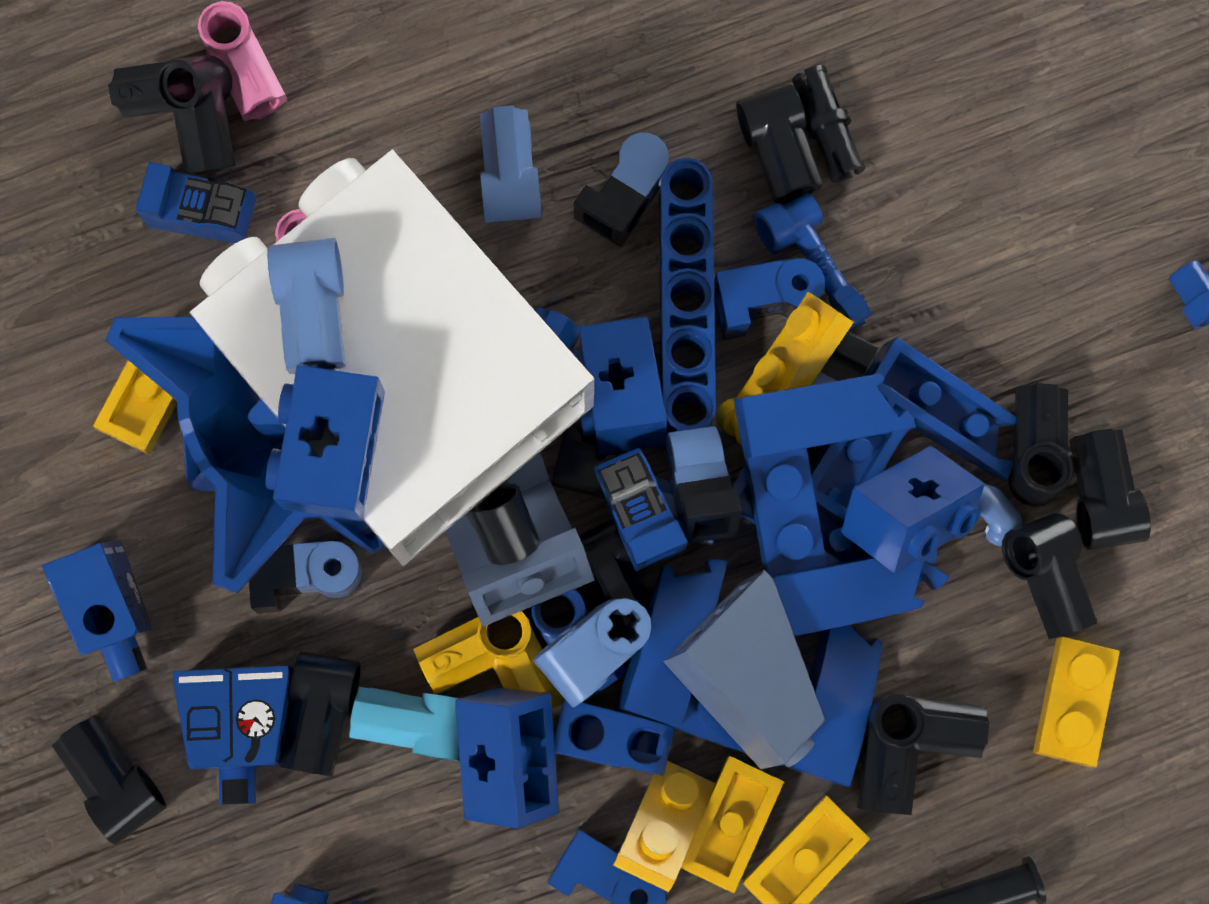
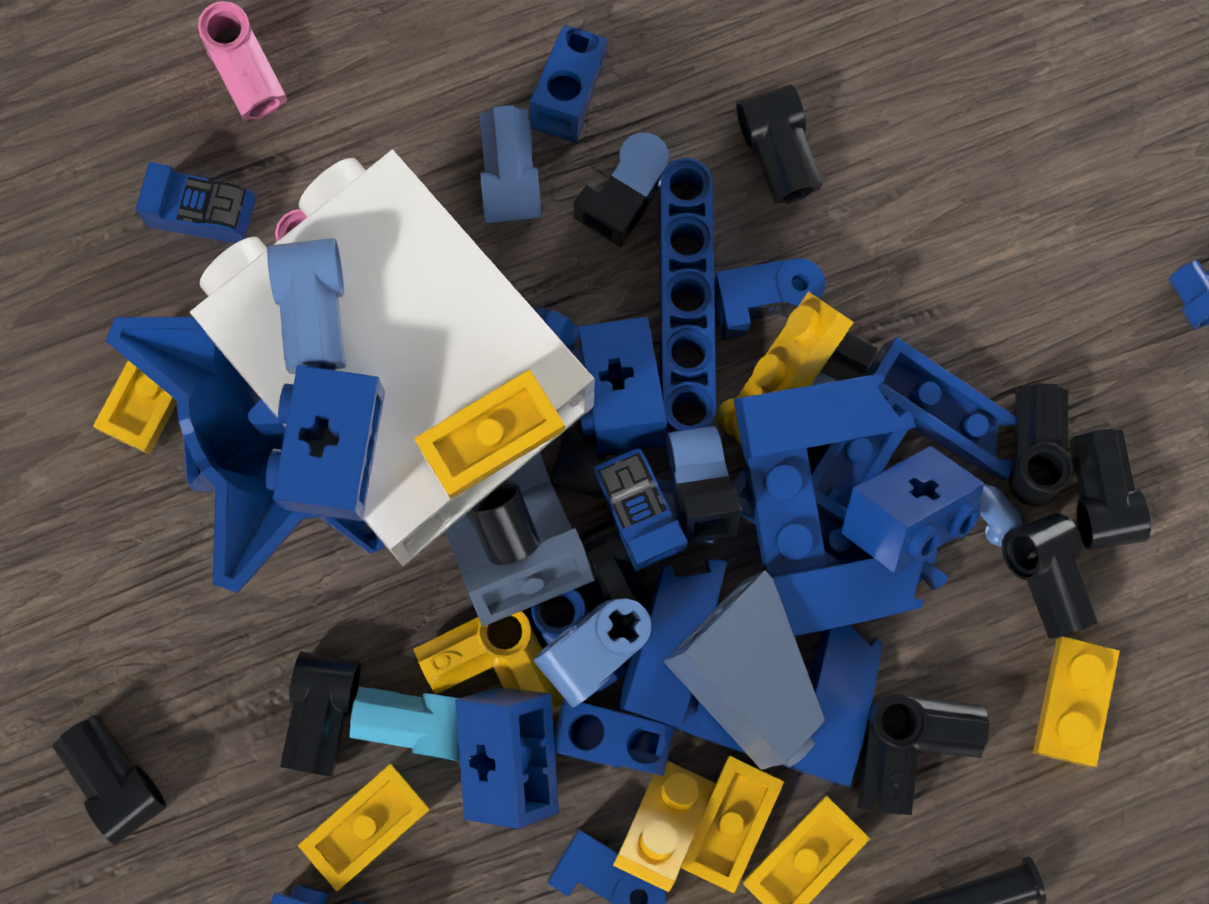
(88, 583): blue torso -> none
(197, 113): black piece -> none
(234, 723): blue torso -> none
(305, 568): leg -> none
(364, 827): none -> yellow plate
(490, 434): none -> yellow plate
(567, 83): none -> blue leg
(793, 225): blue brick -> none
(828, 123): black pin -> none

